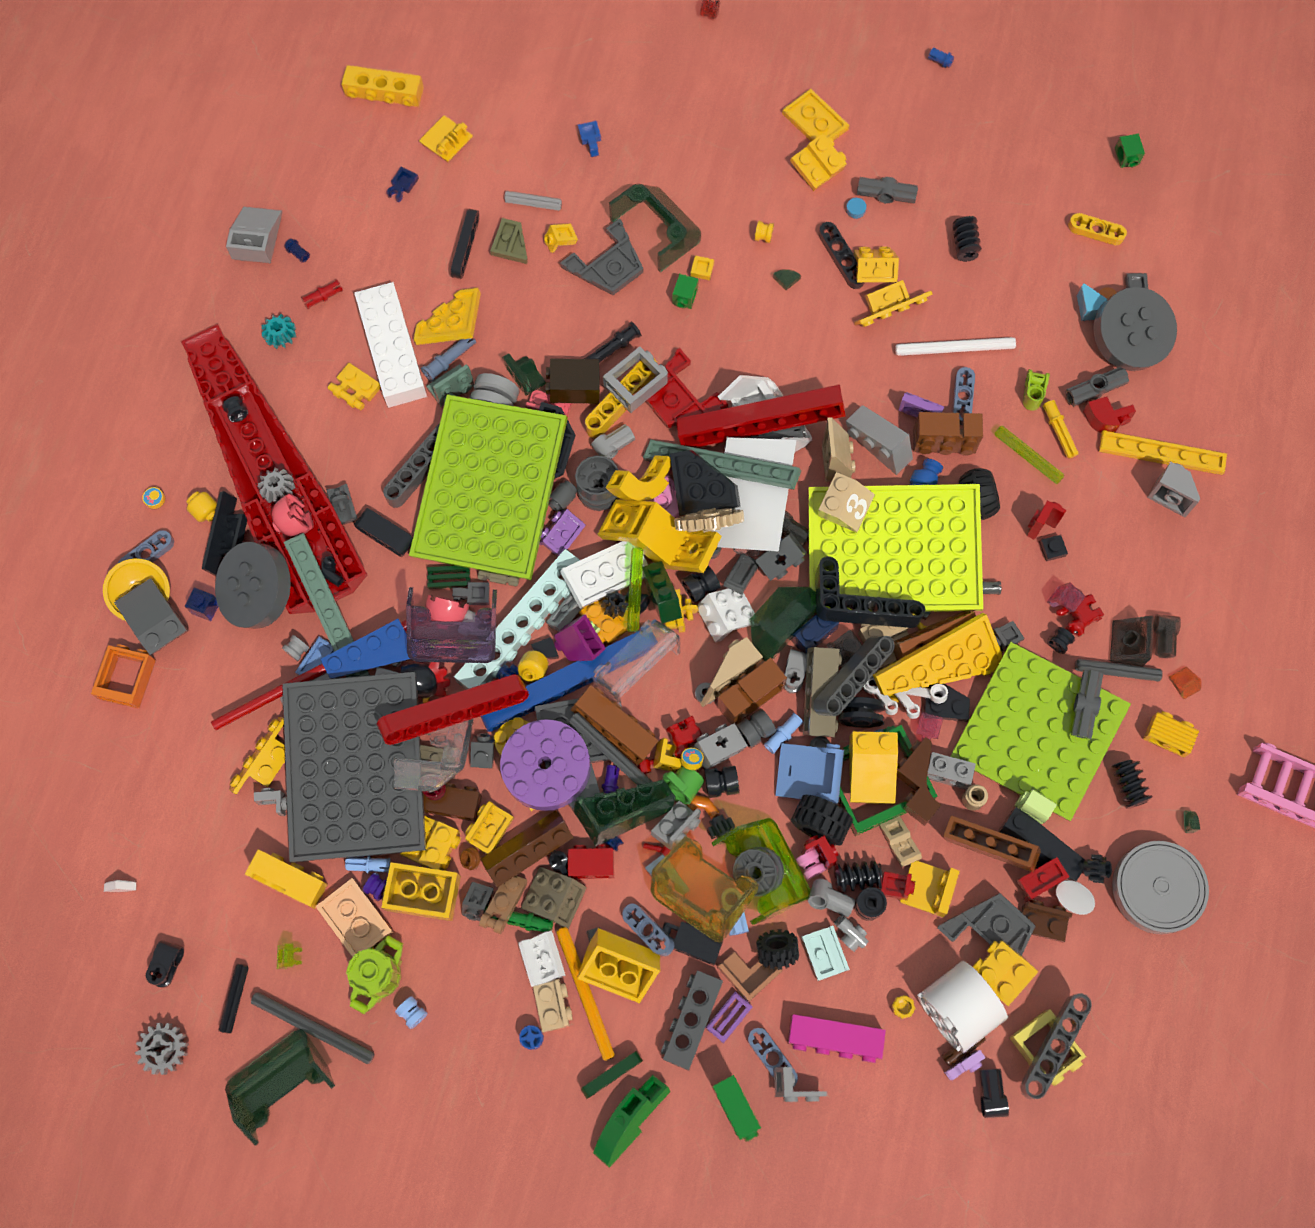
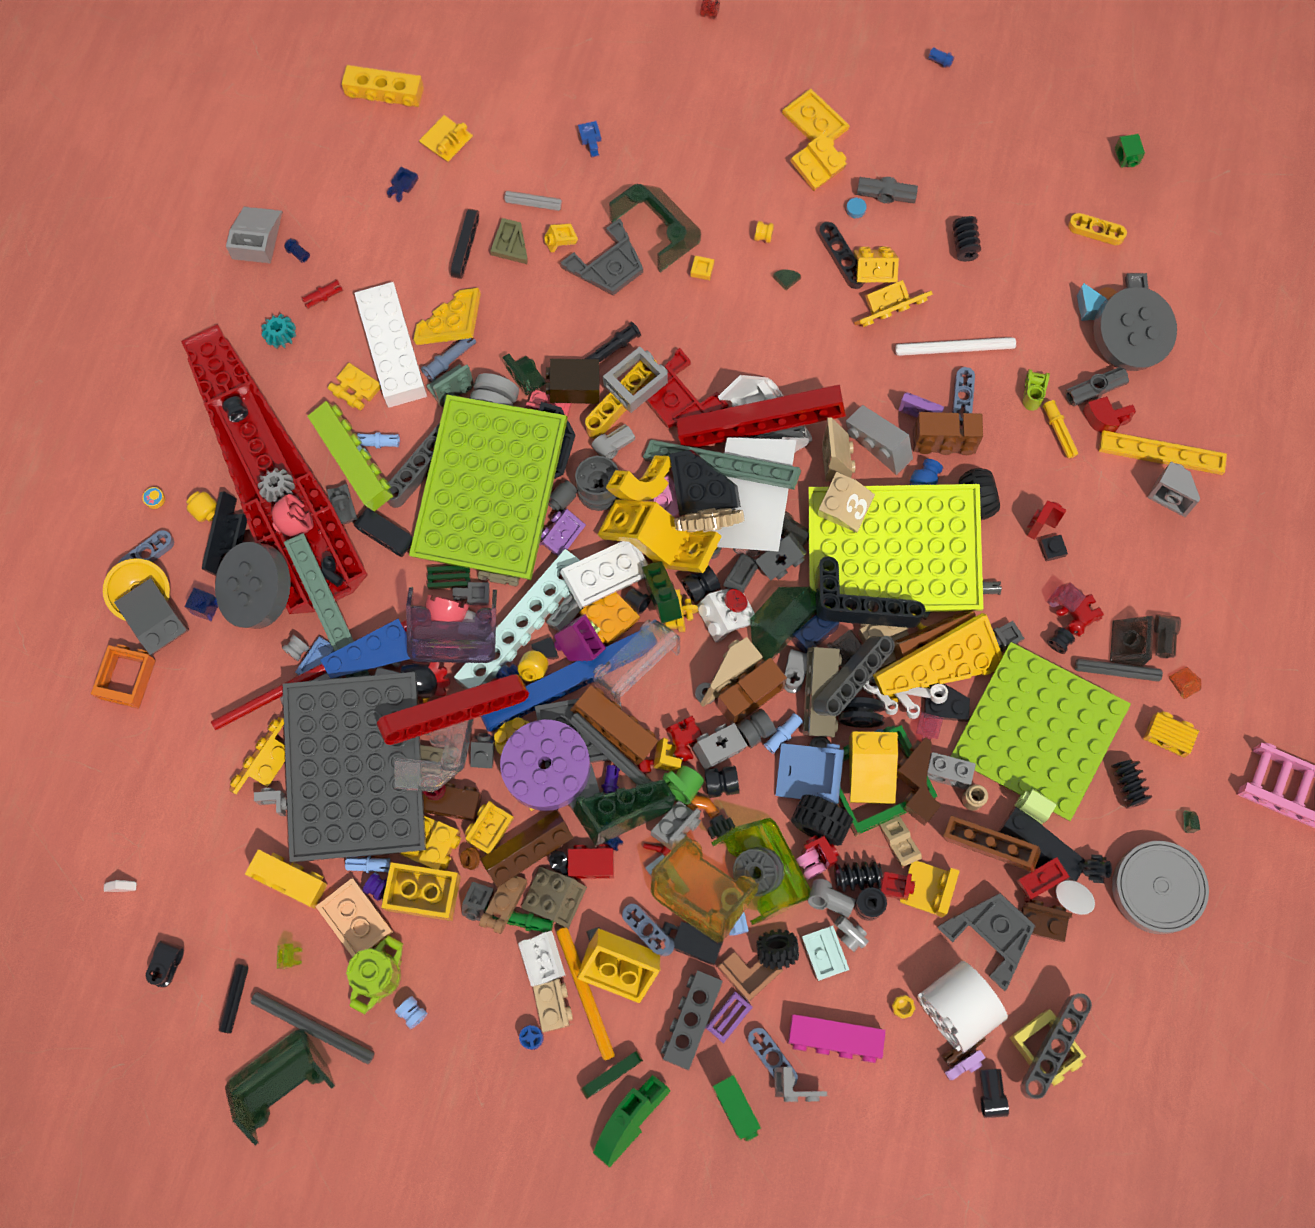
(162, 1058): light grey gear -> none
(350, 456): none -> lime brick
(379, 440): none -> light blue pin
(615, 605): black gear -> none
(635, 589): clear neon green axle -> none
(685, 291): green brick -> none
(692, 758): tile -> none
(735, 600): none -> red piece
(1005, 971): yellow plate -> none
(1029, 454): clear neon green axle -> none
(1087, 704): dark grey piece -> none

